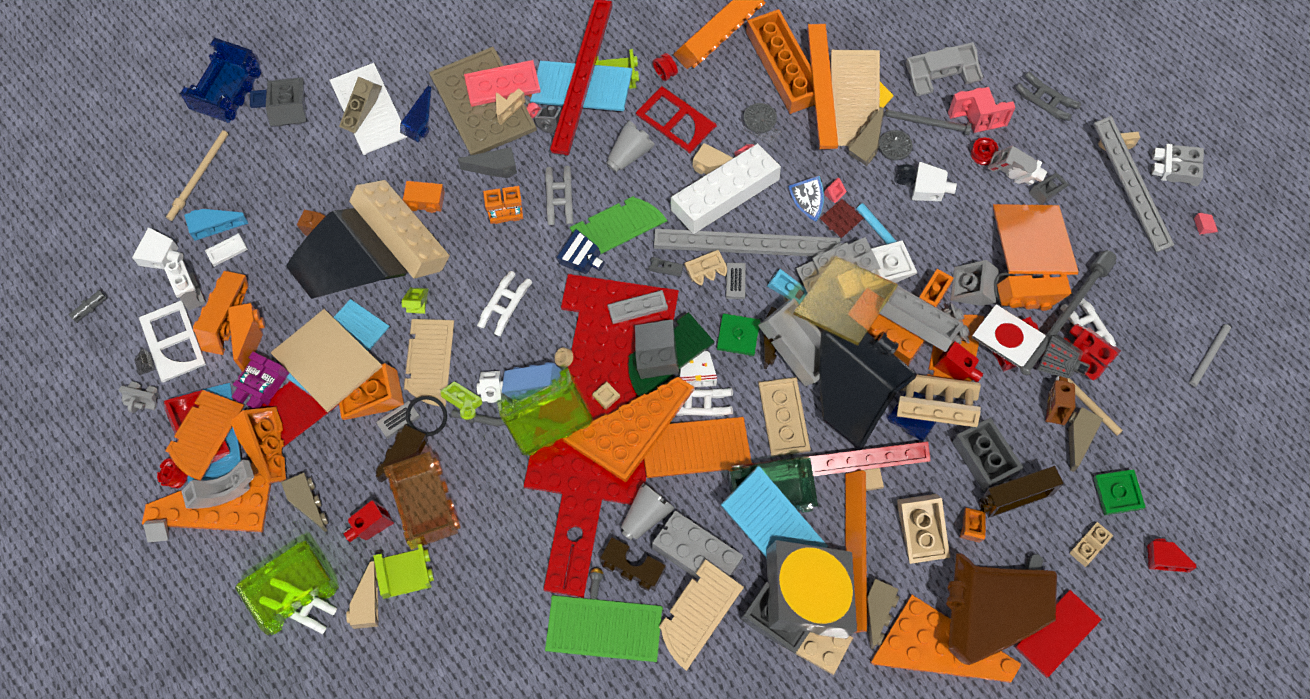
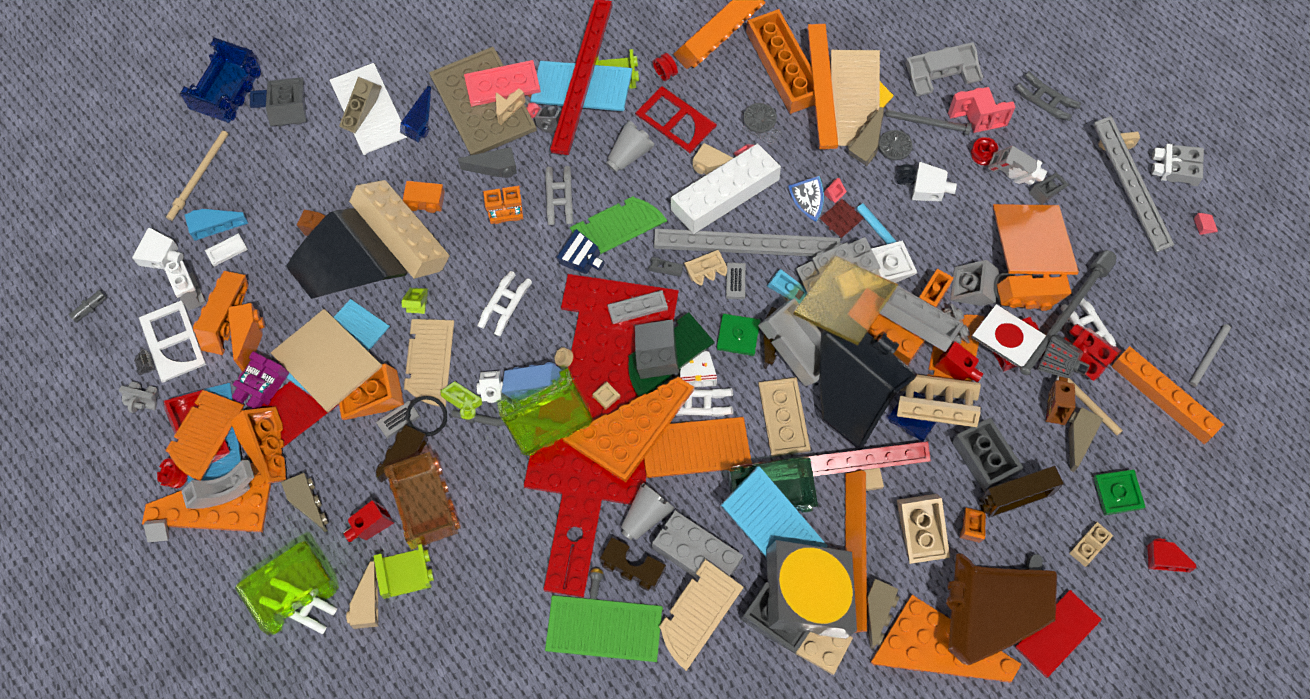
(1167, 395): none -> orange brick

